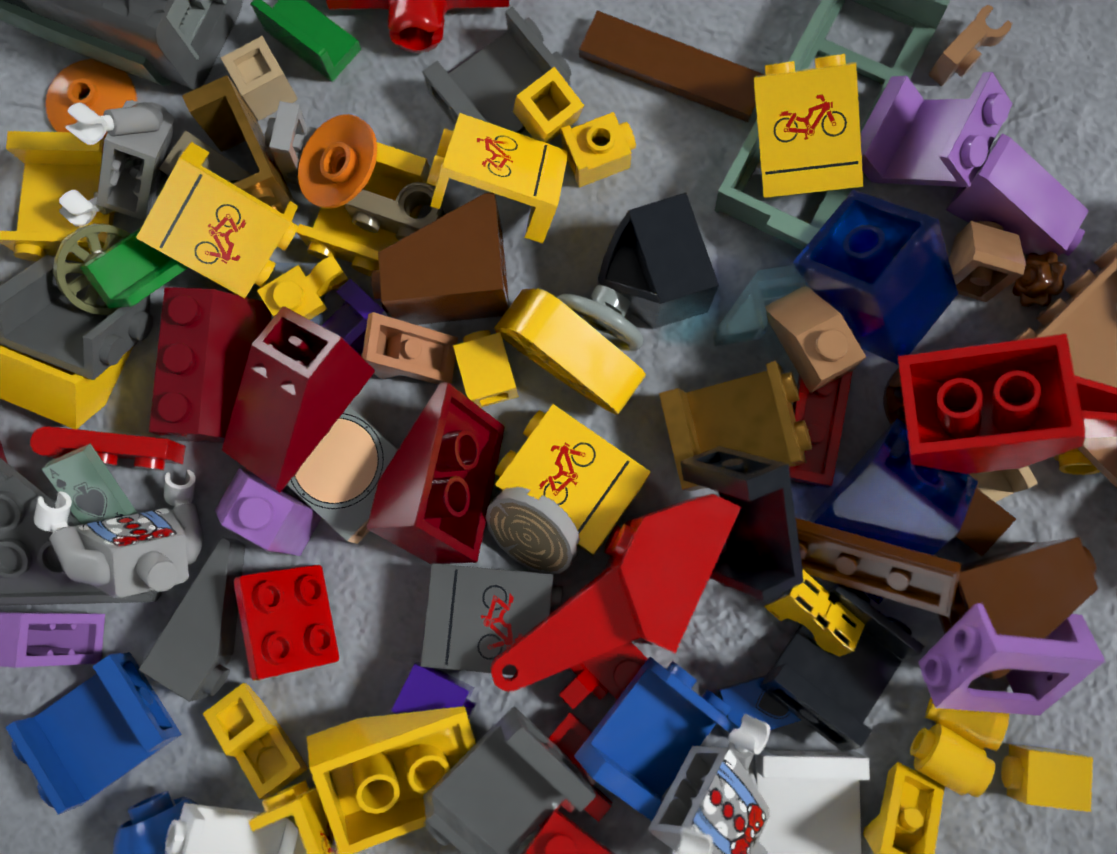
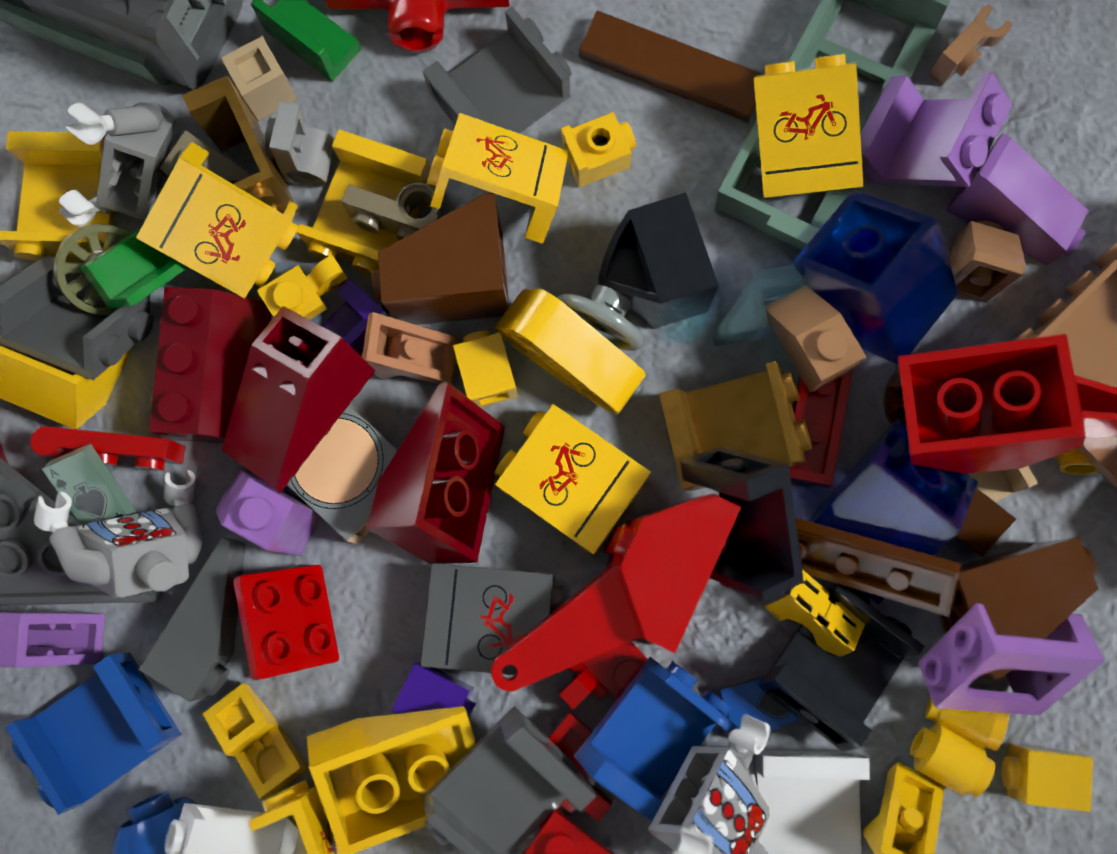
(107, 88): orange dish -> none
(337, 161): orange dish -> none
(533, 530): tile -> none
(547, 106): yellow brick -> none
(1040, 279): reddish brown plant -> none

